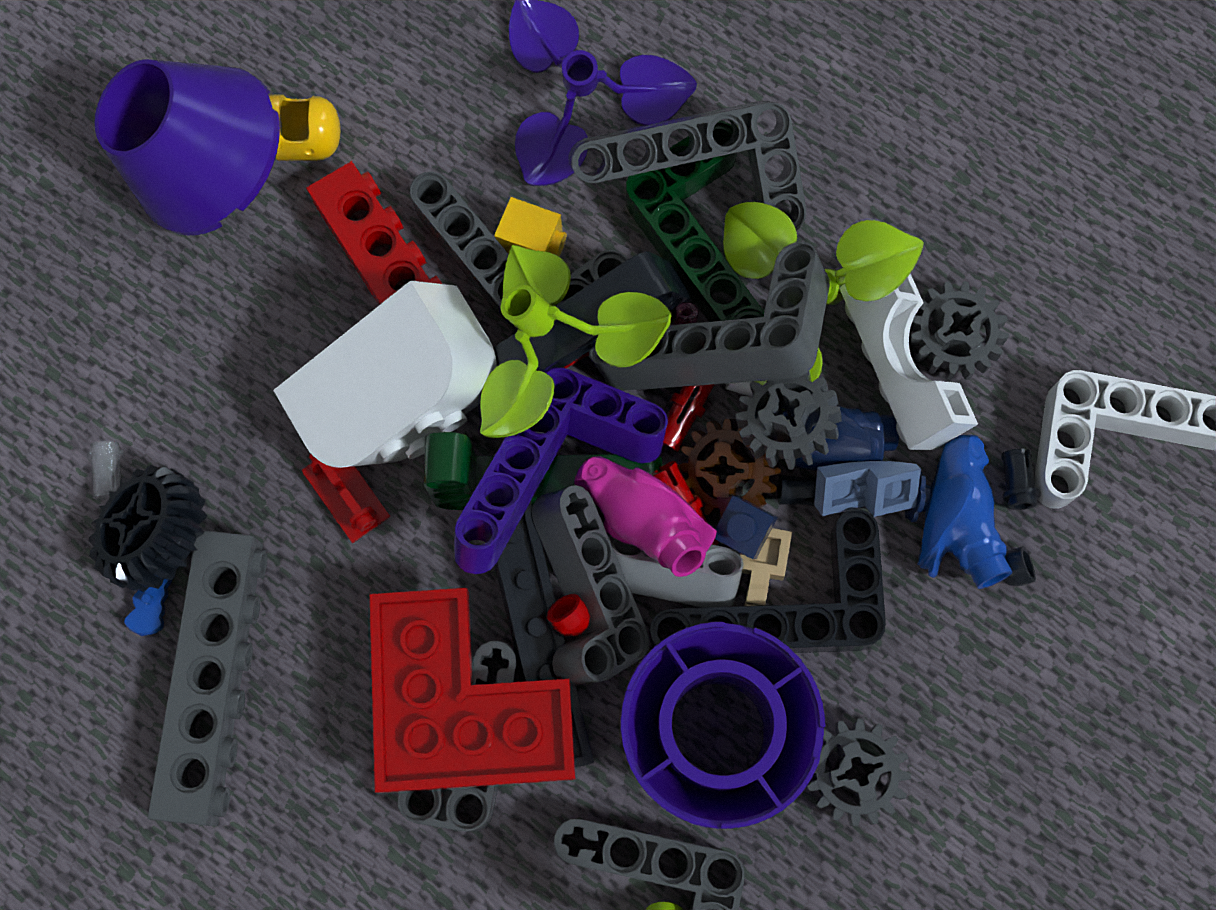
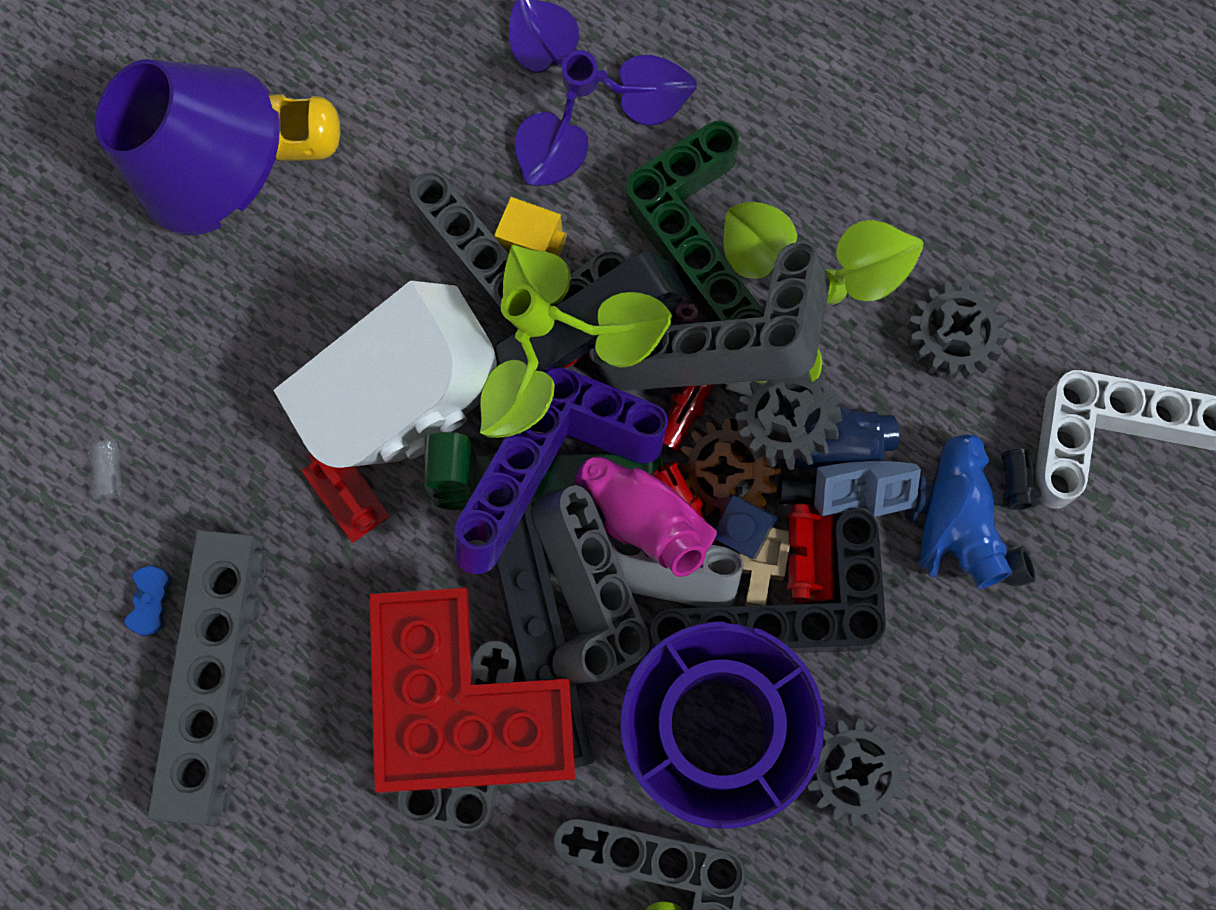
(147, 528): black gear -> none
(339, 197): red brick -> none
(569, 615): red hinge -> none
(702, 146): dark grey beam -> none
(813, 558): none -> red hinge
(924, 409): white arch -> none

